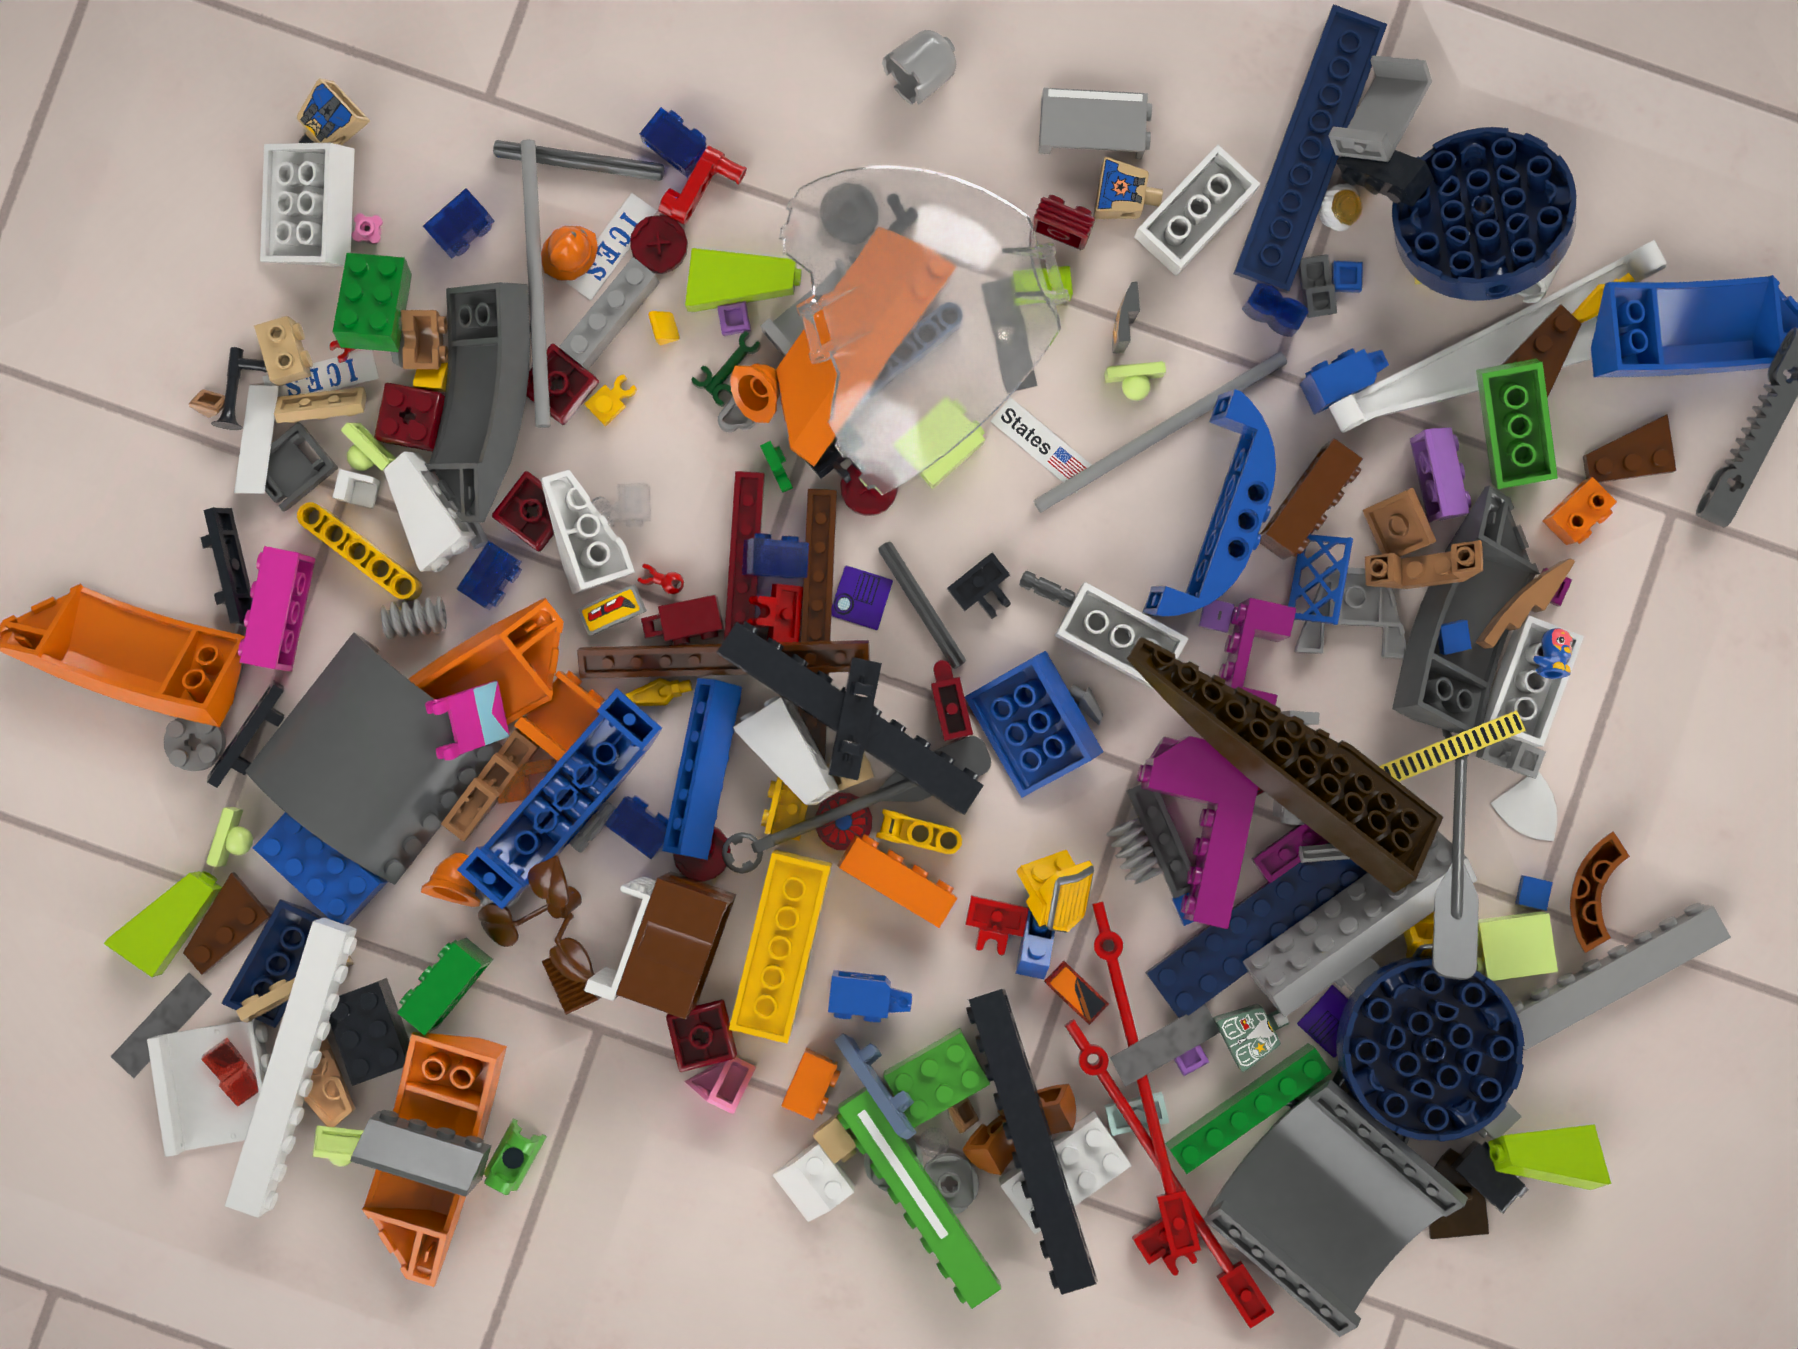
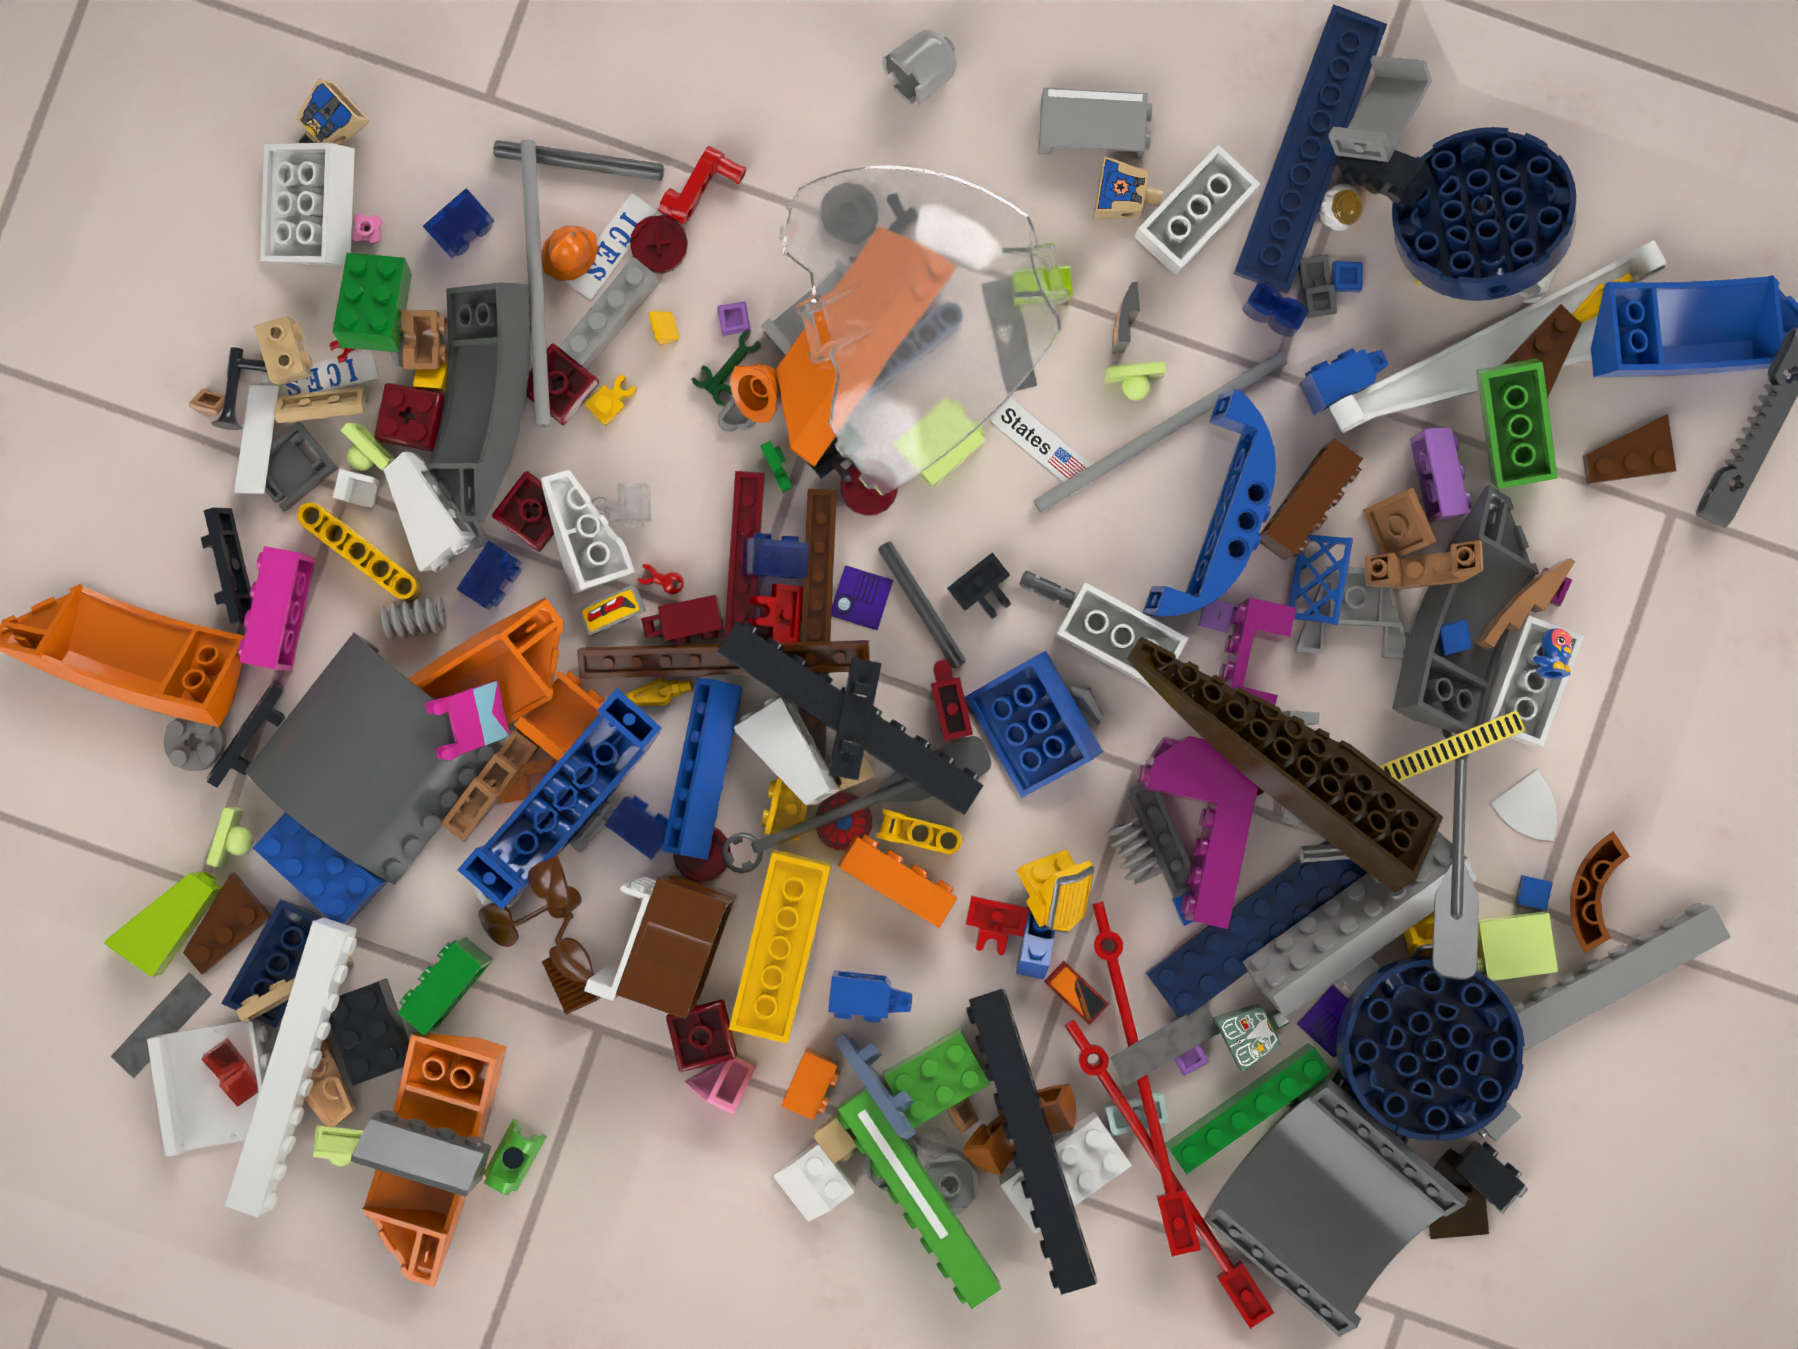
(450, 884): orange piece -> none
(674, 141): clear blue brick -> none
(733, 277): lime slope -> none
(1063, 222): dark red brick -> none
(1154, 1244): red plate -> none
(1284, 852): magenta plate -> none
(1514, 756): light grey slope -> none
(1556, 1155): lime slope -> none
(1580, 511): orange brick -> none

